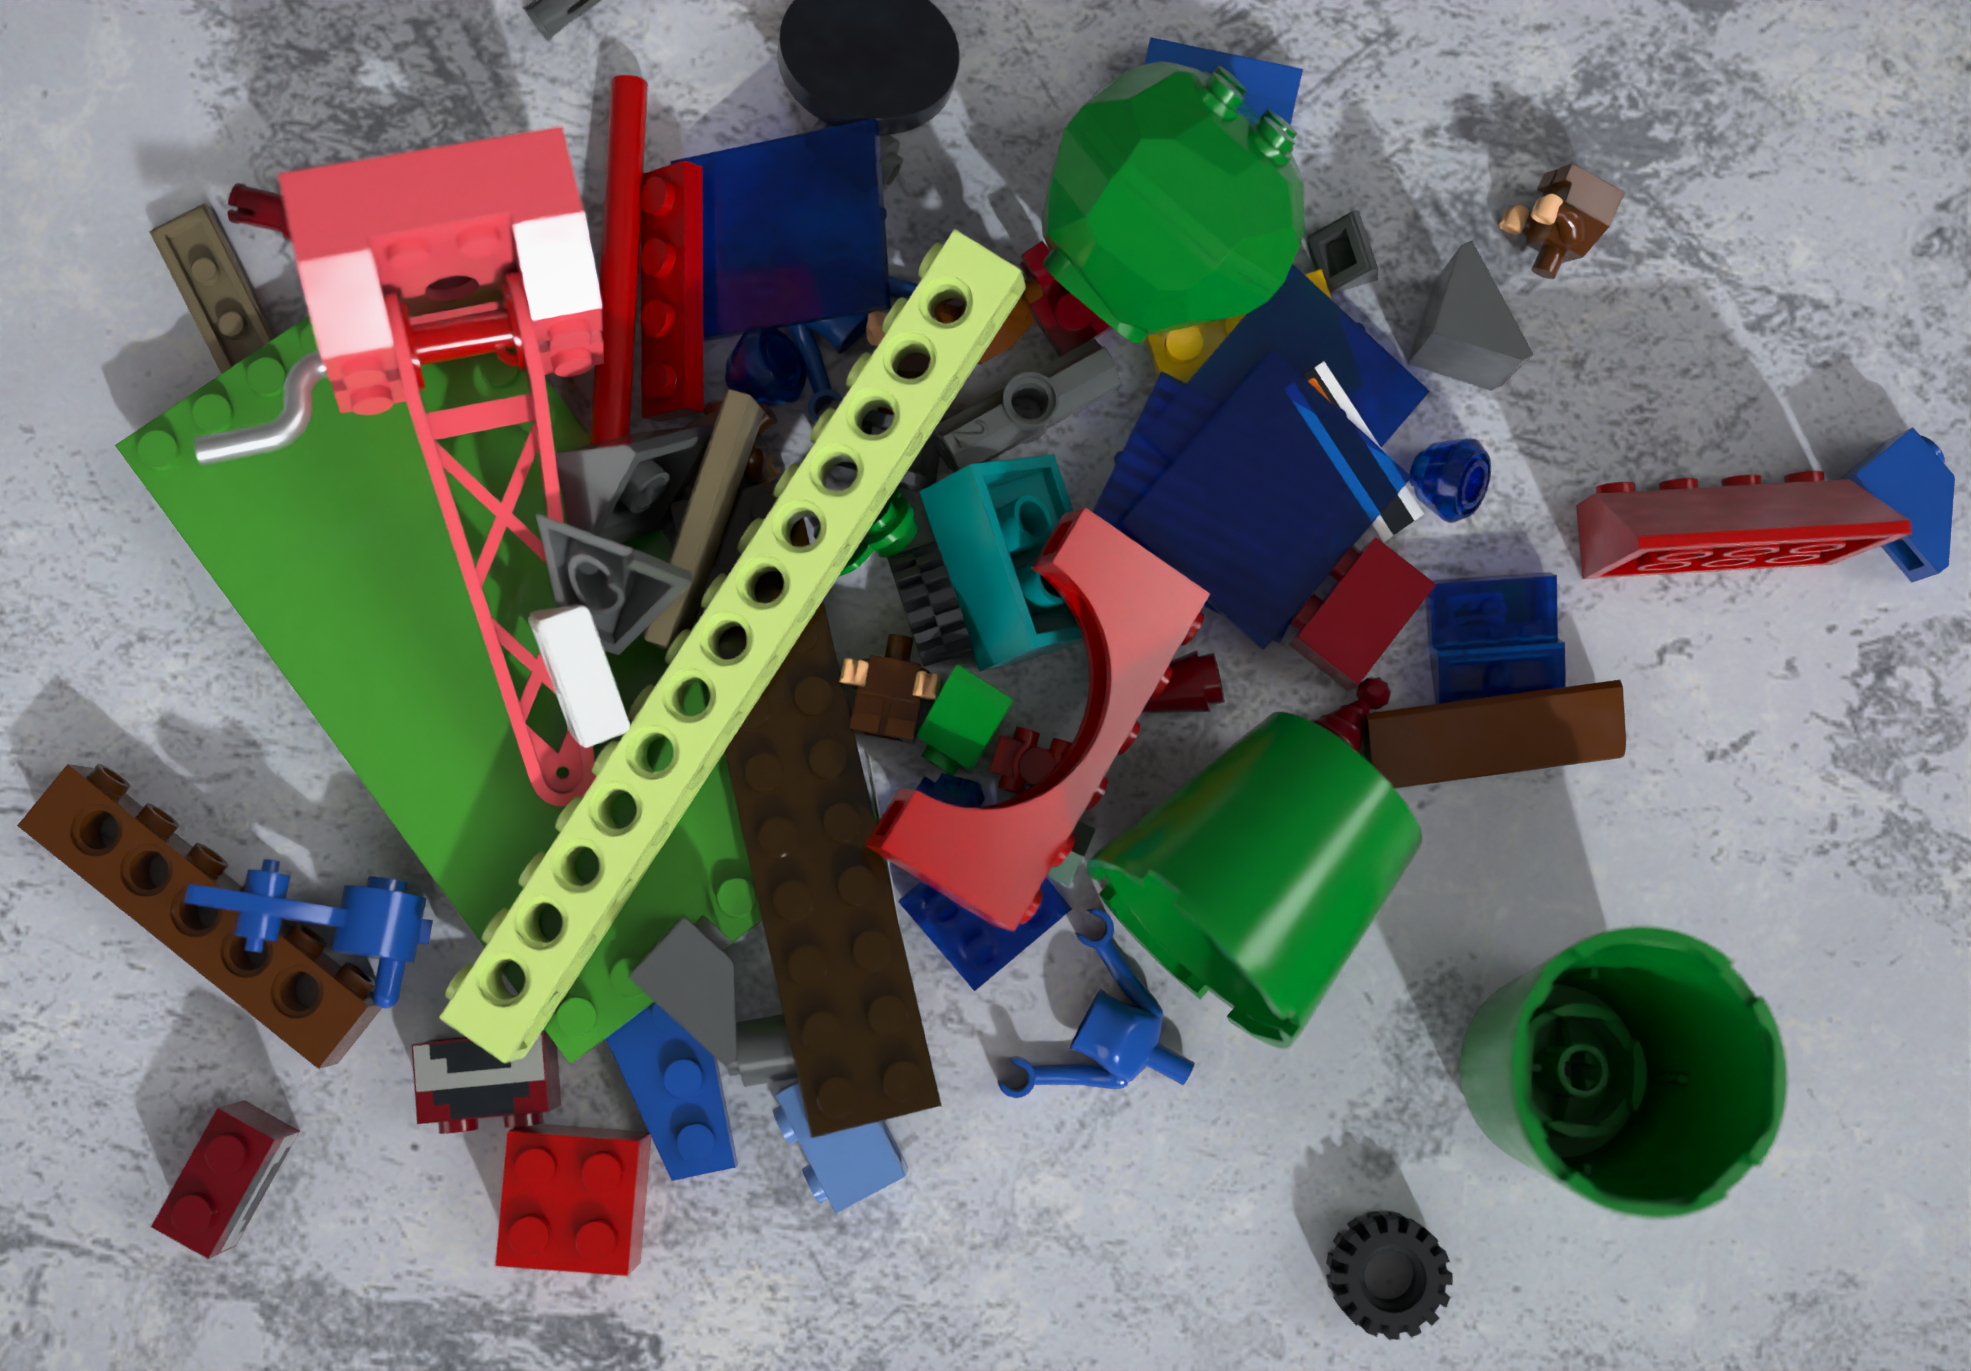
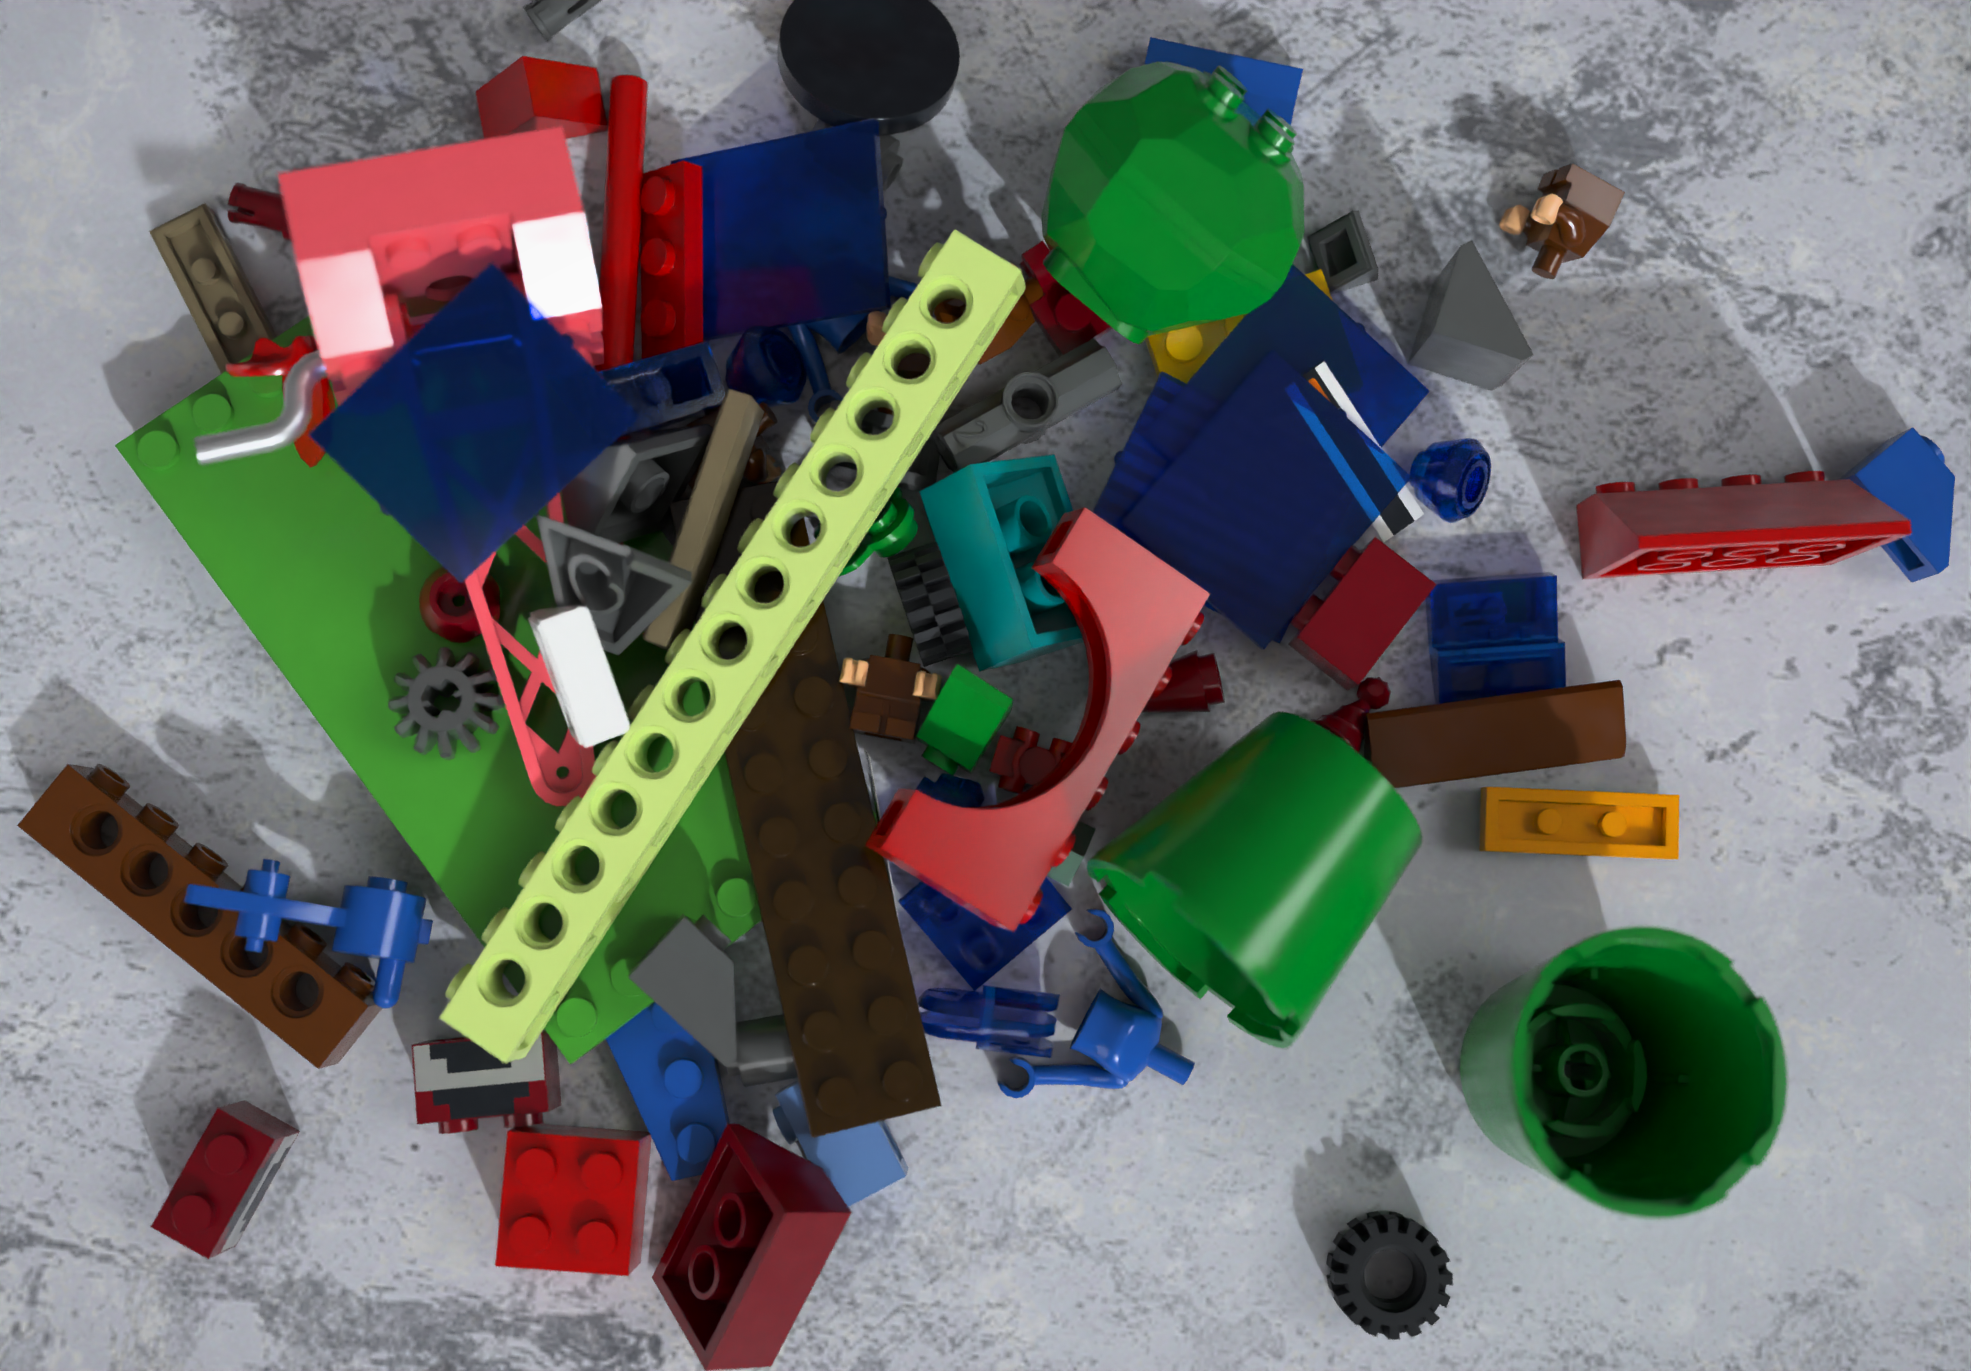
(273, 360): none -> red piece
(445, 618): none -> dark red plate
(449, 726): none -> dark grey gear
(475, 423): none -> clear blue piece
(541, 96): none -> red slope
(669, 386): none -> clear blue slope
(749, 1250): none -> dark red slope
(994, 1019): none -> clear blue arm
(1579, 823): none -> light orange plate

